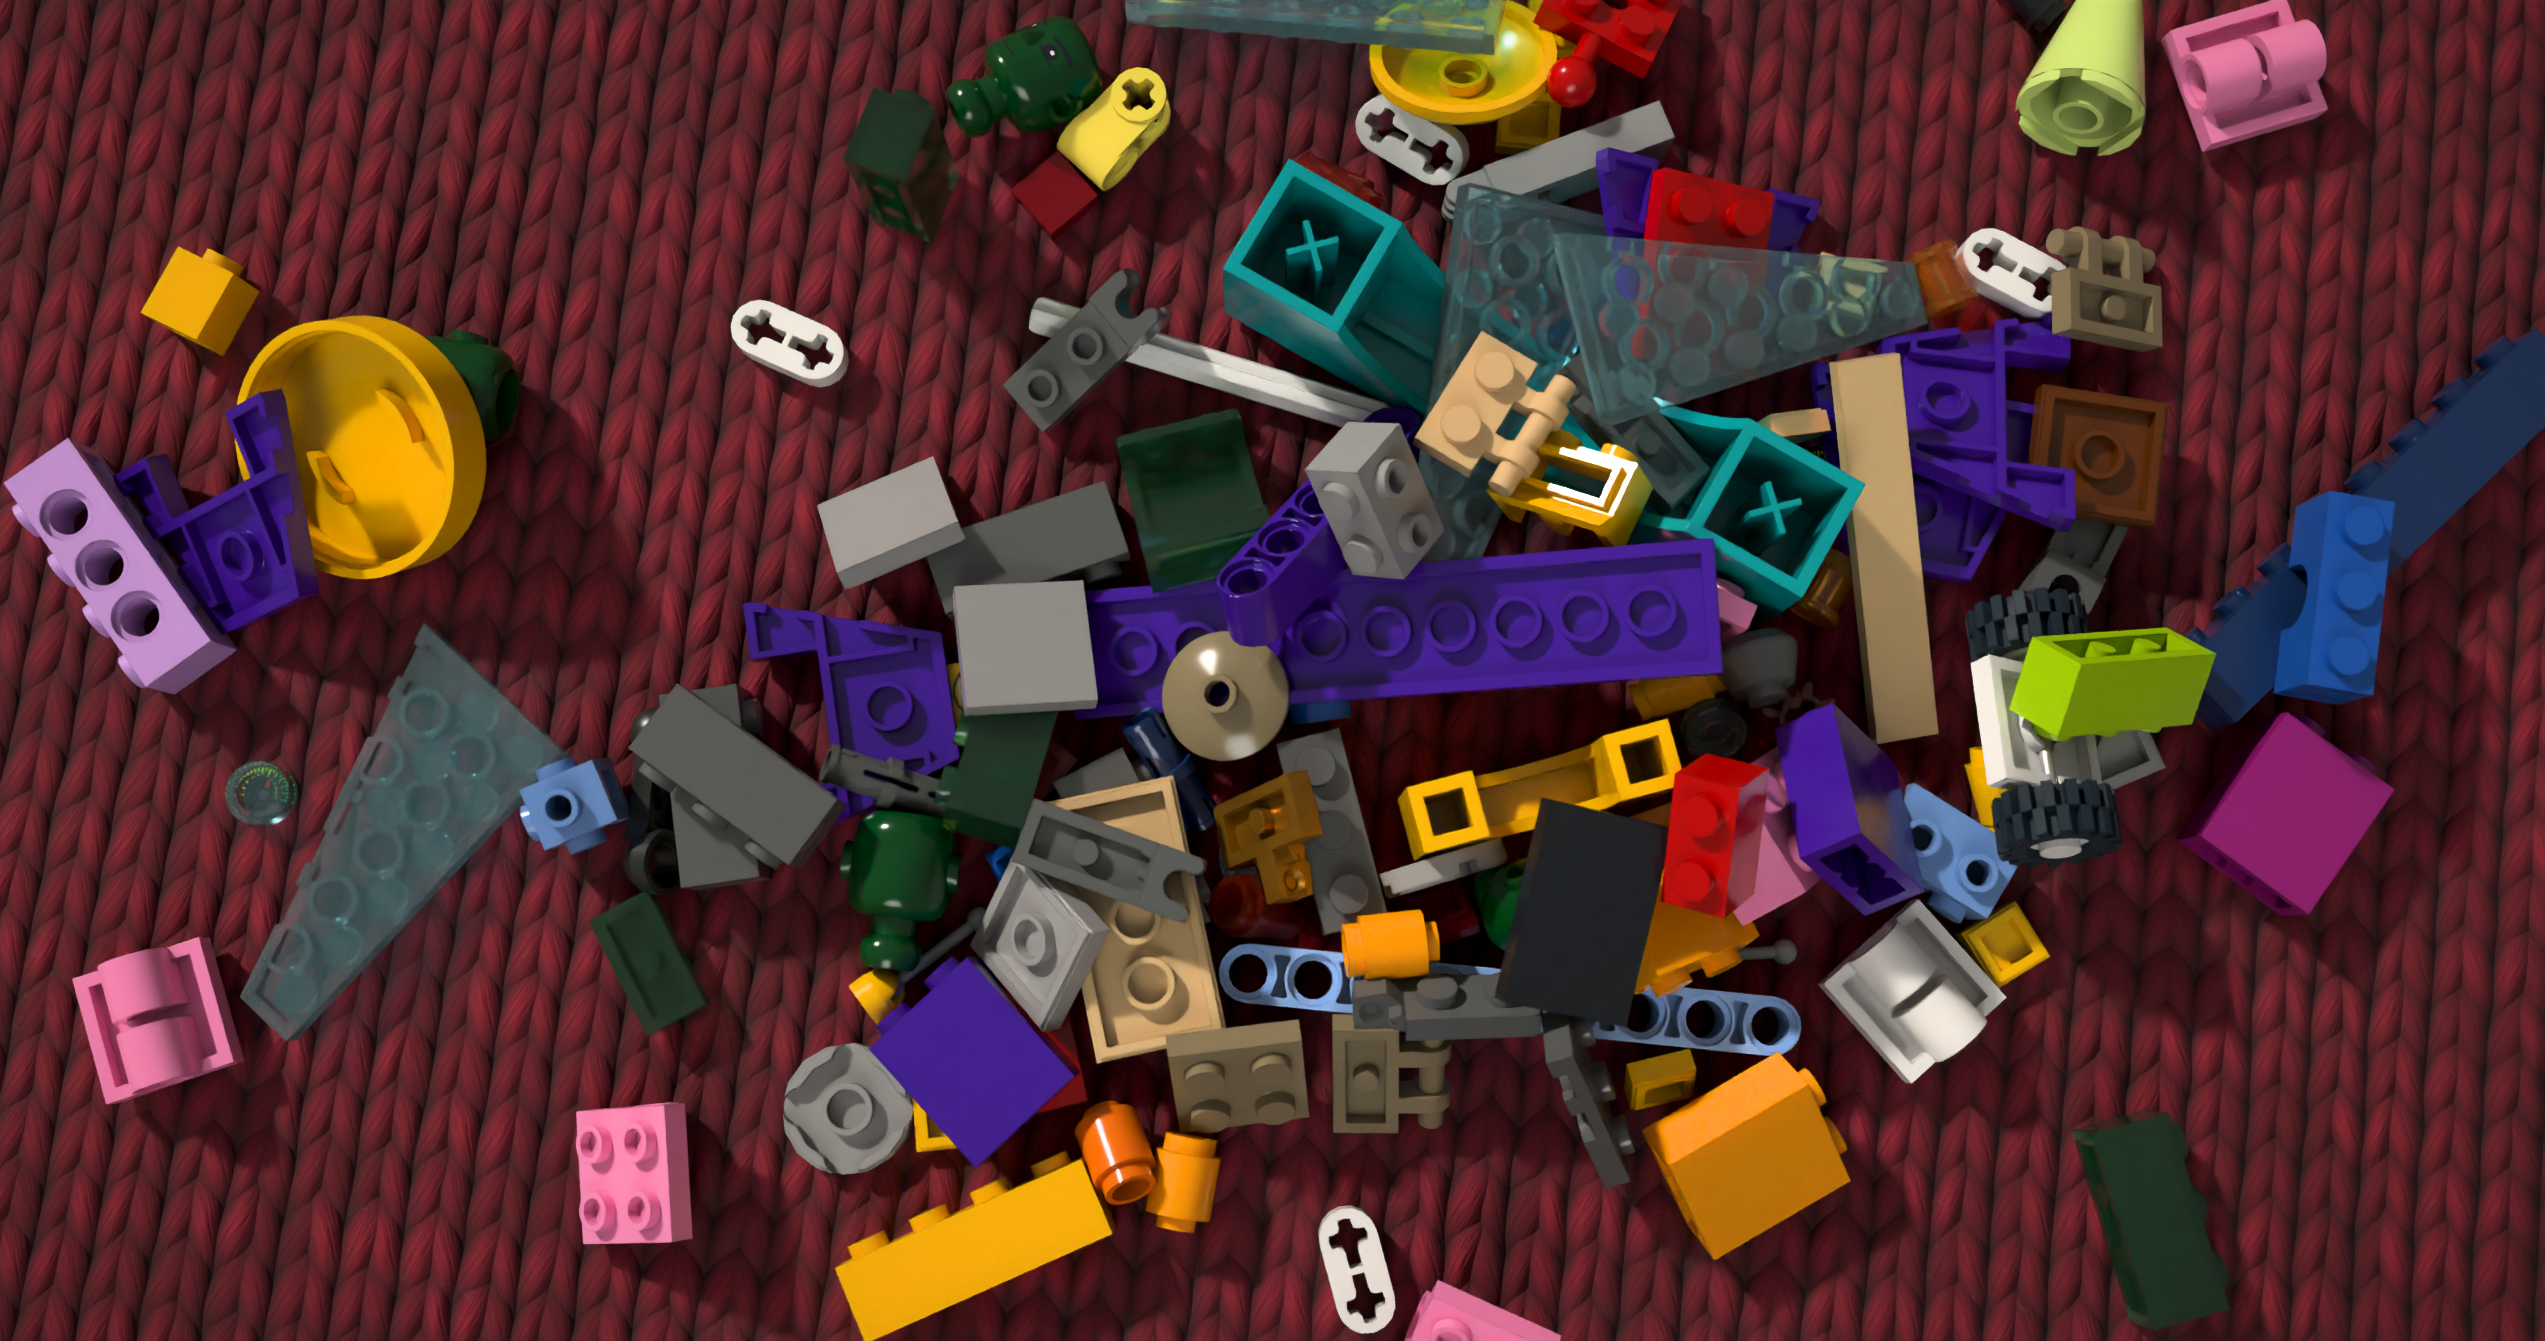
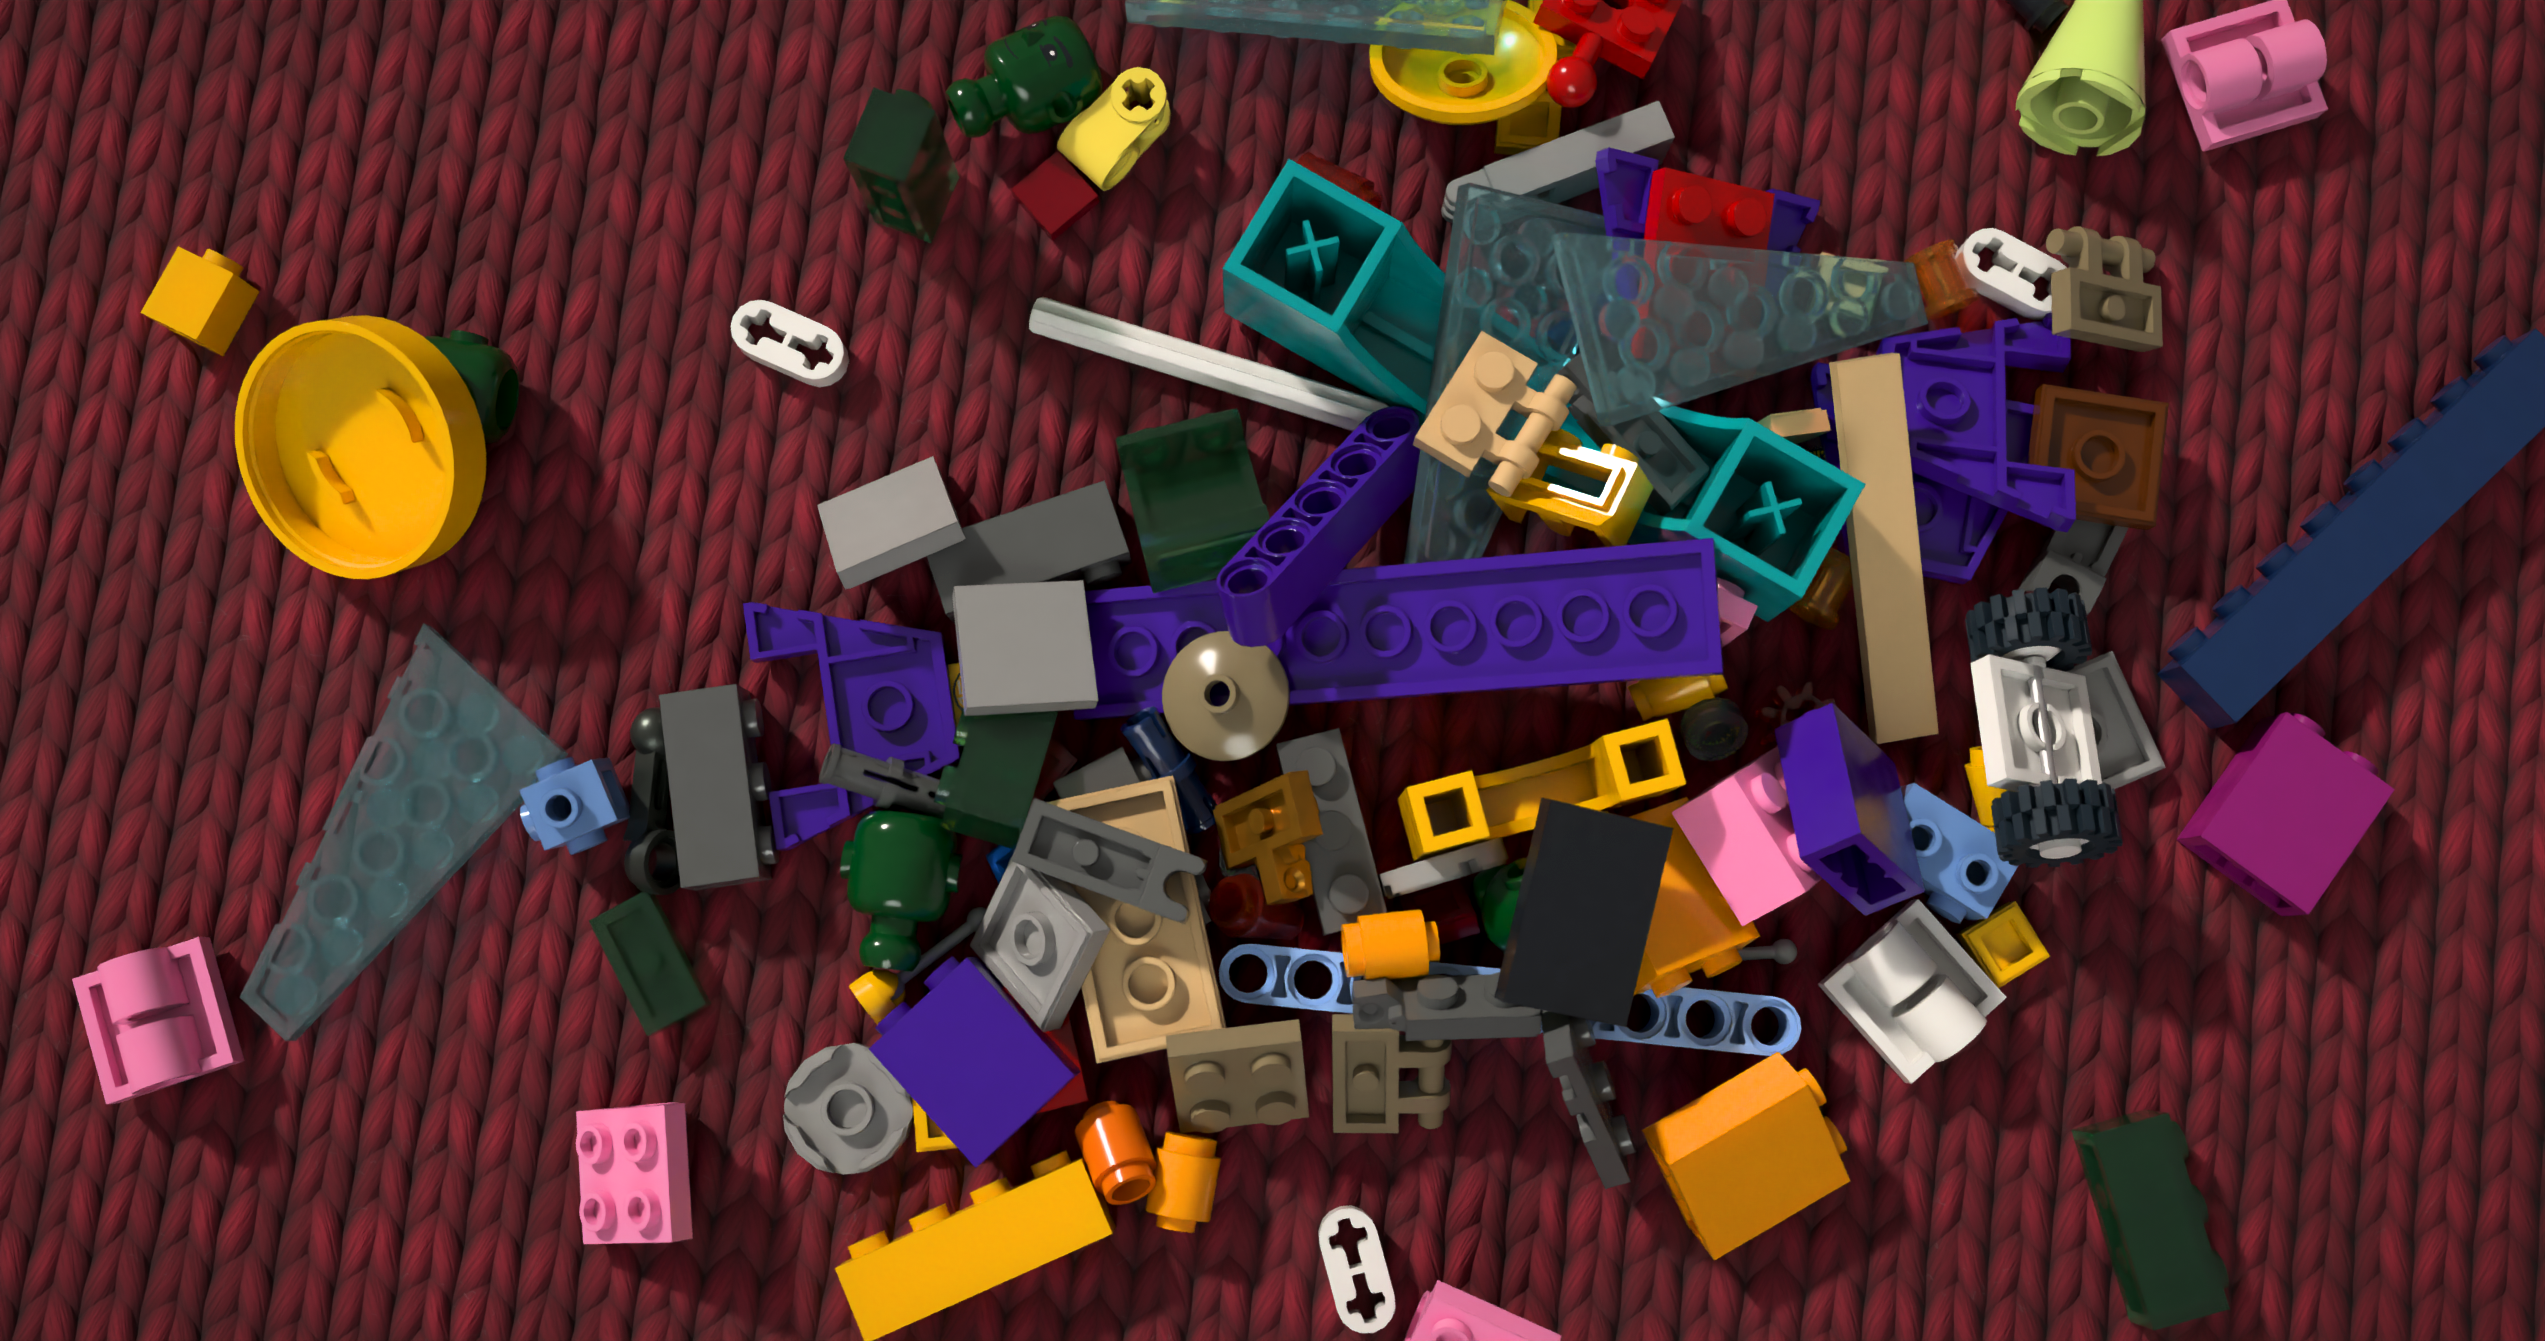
(49, 500): lavender brick -> none
(249, 545): dark purple wing -> none
(261, 793): clear light blue tile -> none
(736, 779): dark grey brick -> none
(1085, 351): dark grey plate -> none
(1318, 712): blue tile -> none
(1375, 499): light grey brick -> none
(1405, 151): white beam -> none
(1660, 1079): yellow tile -> none
(1714, 835): red brick -> none
(1760, 666): dark grey cone -> none
(2111, 682): lime brick -> none
(2336, 639): blue arch -> none

